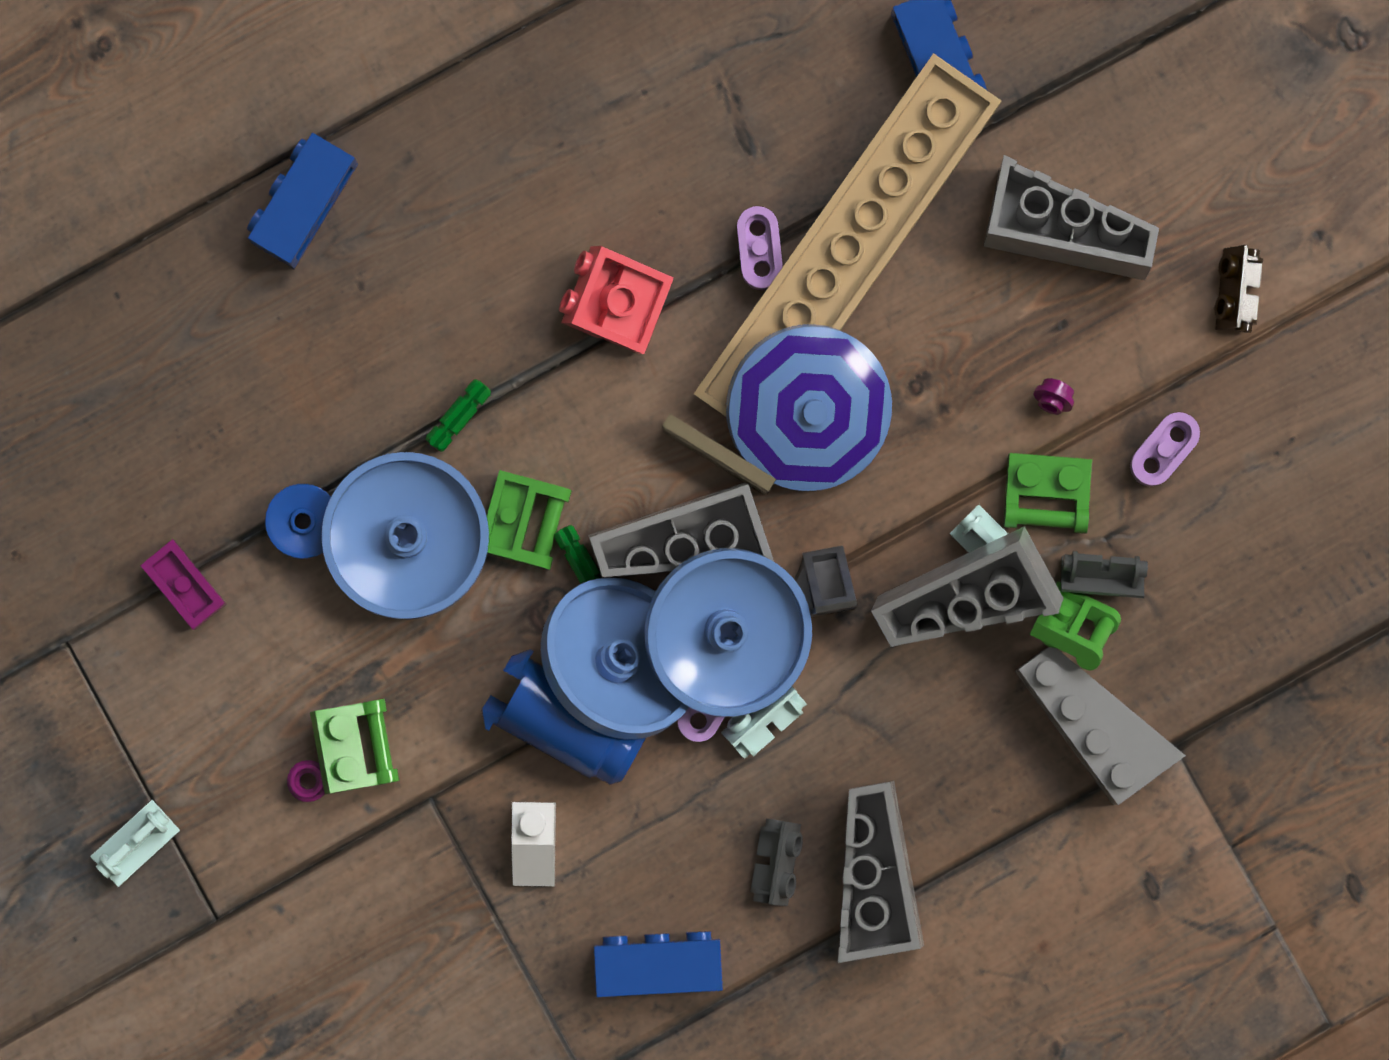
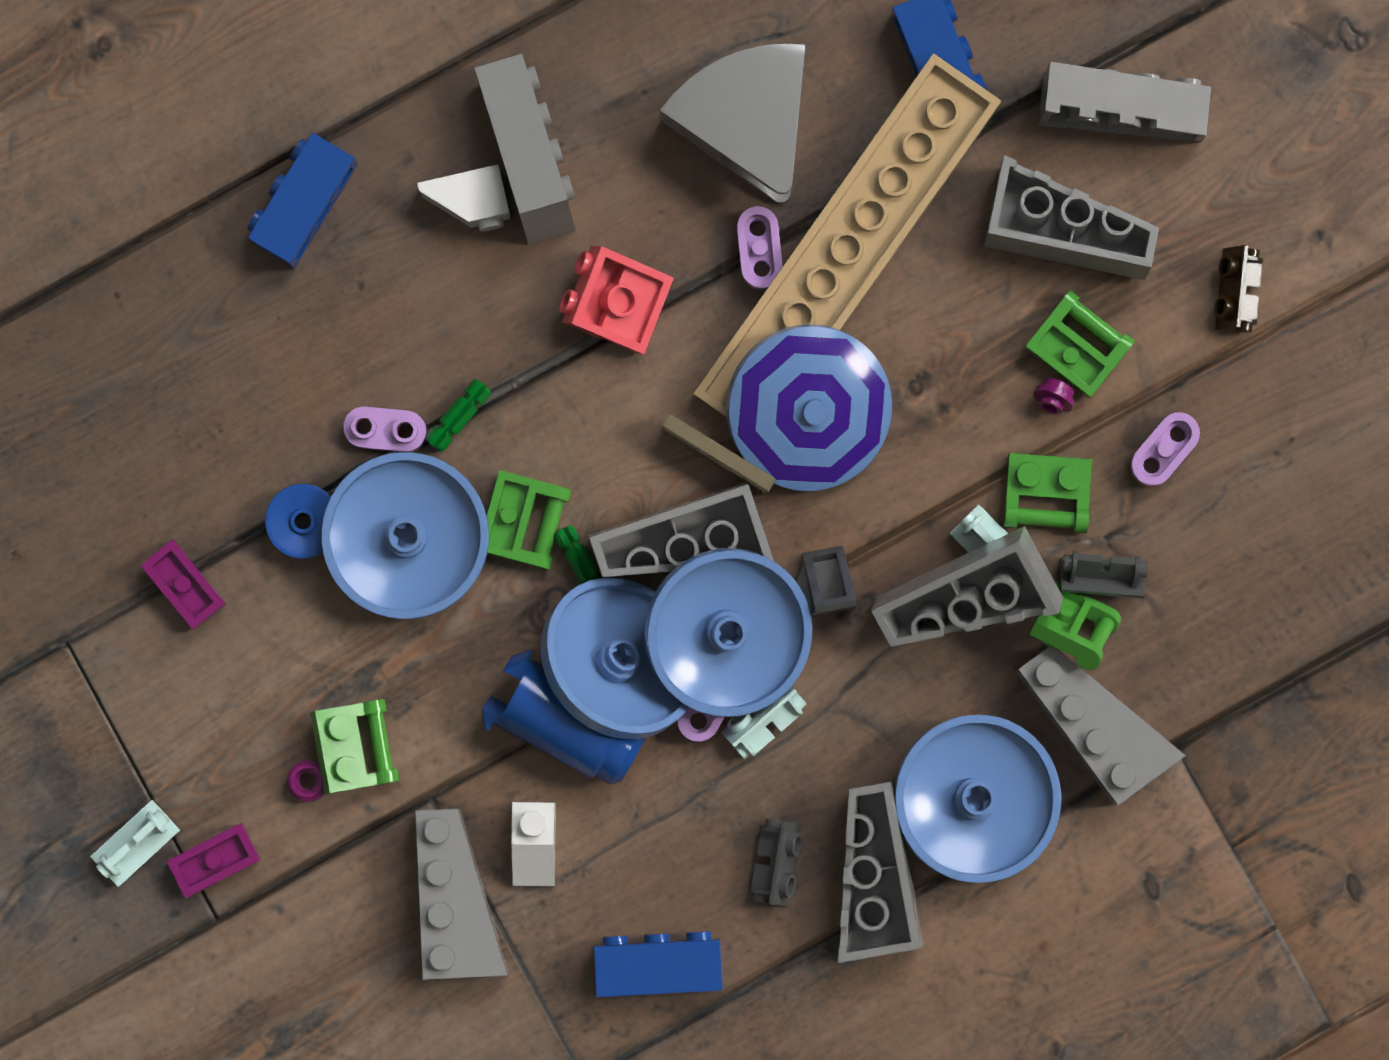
(213, 860): none -> magenta plate
(385, 429): none -> lavender plate
(454, 908): none -> light grey wedge
(470, 197): none -> white slope
(526, 149): none -> light grey wedge
(745, 114): none -> light grey piece
(977, 798): none -> medium blue dish
(1072, 355): none -> bright green plate
(1124, 103): none -> light grey wedge

